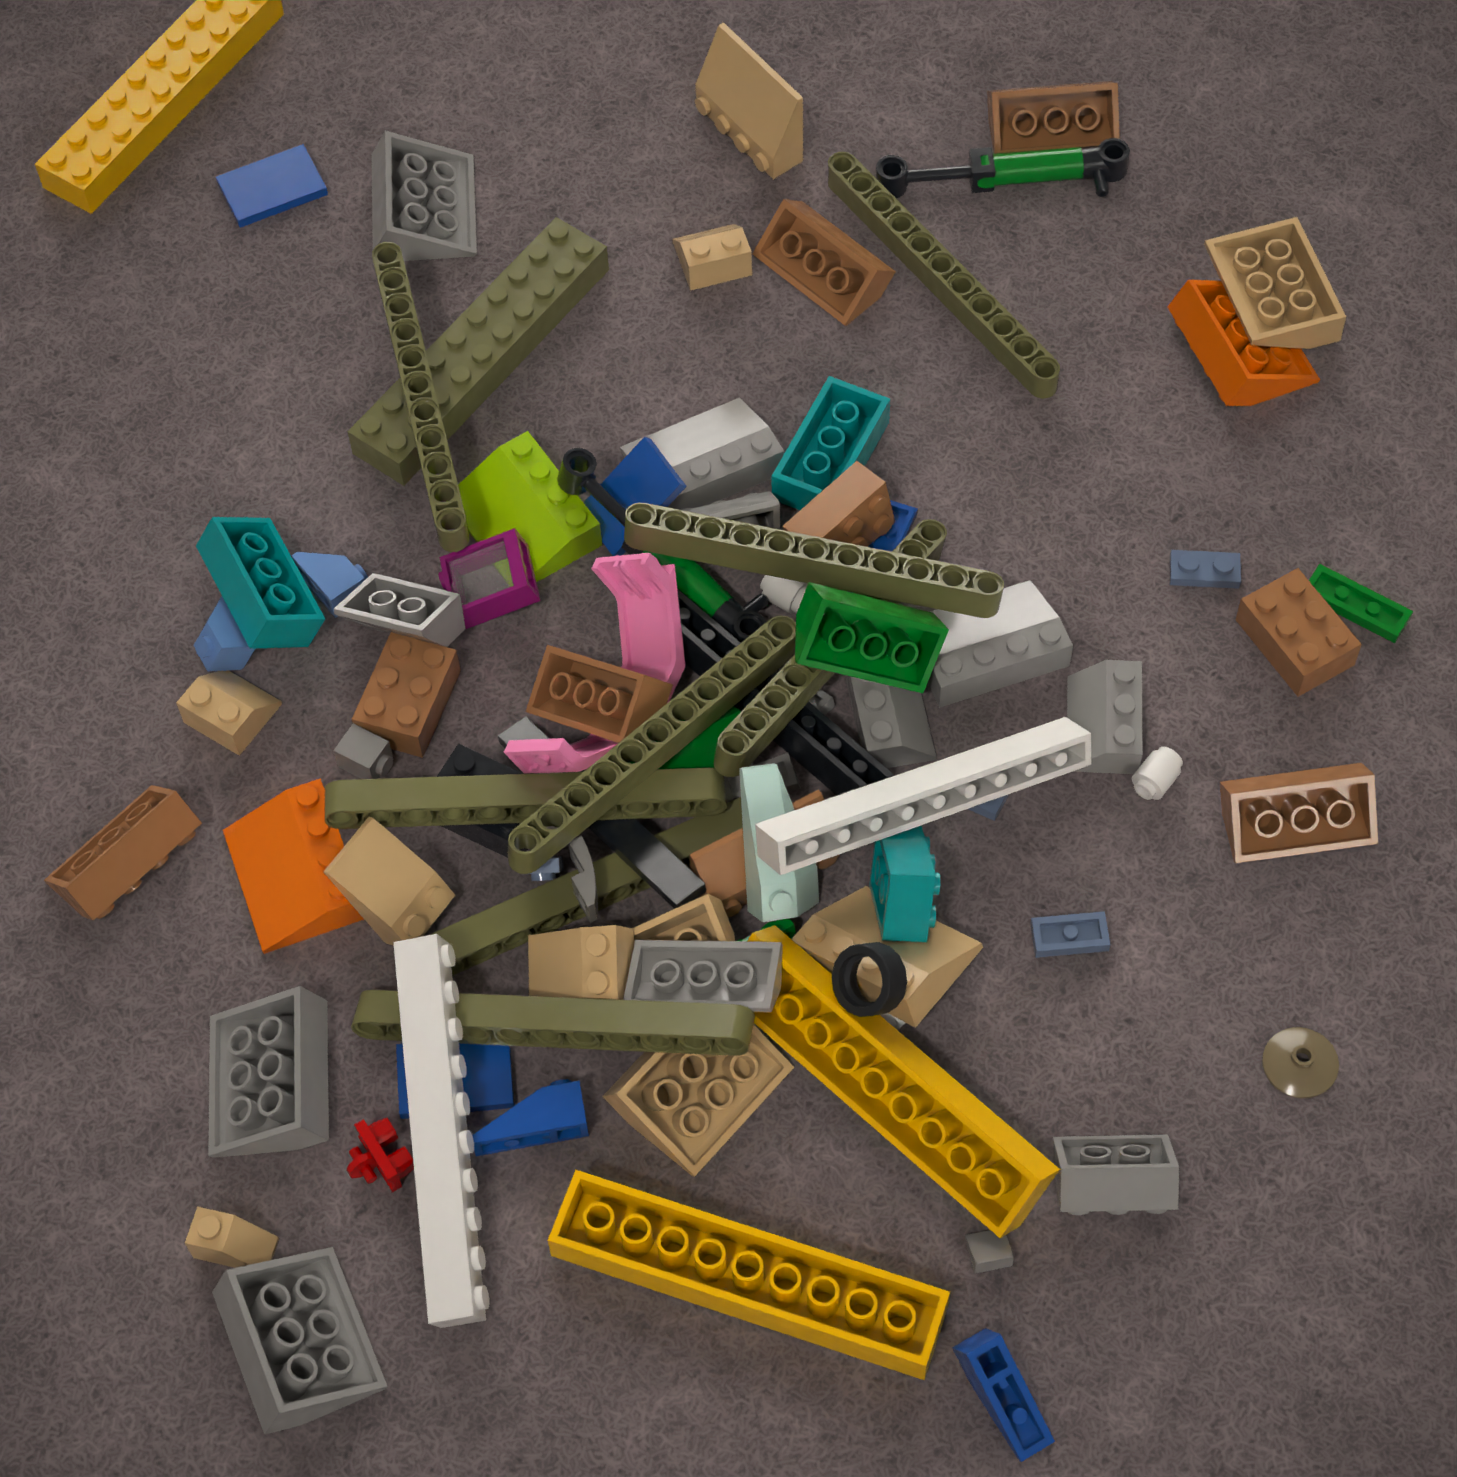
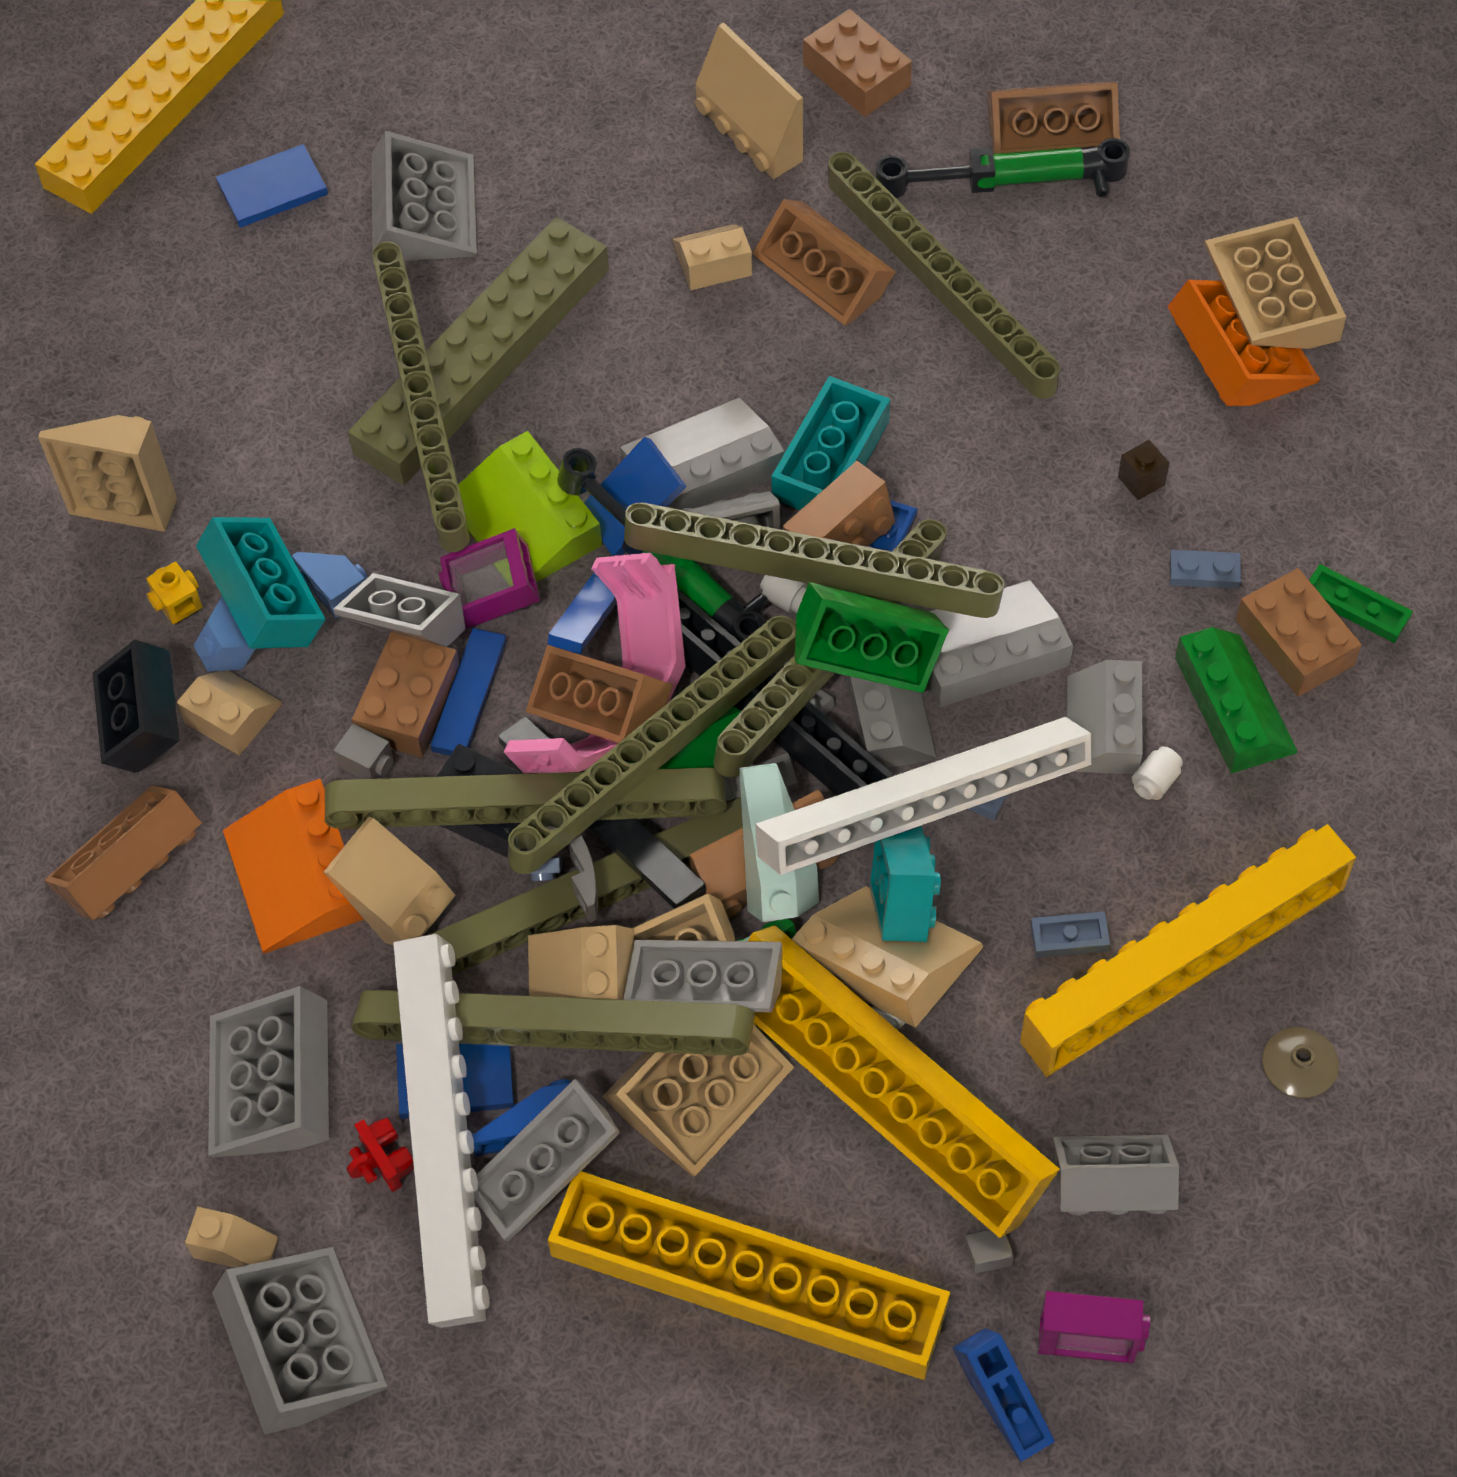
(111, 471): none -> tan slope
(135, 706): none -> black brick
(174, 592): none -> yellow brick
(469, 691): none -> blue tile
(543, 1159): none -> light grey slope
(583, 616): none -> tile
(845, 979): black tyre -> none
(857, 62): none -> medium nougat brick
(1092, 1327): none -> magenta window
(1143, 469): none -> dark brown brick
(1185, 949): none -> yellow brick
(1233, 699): none -> green slope
(1300, 812): medium nougat slope -> none

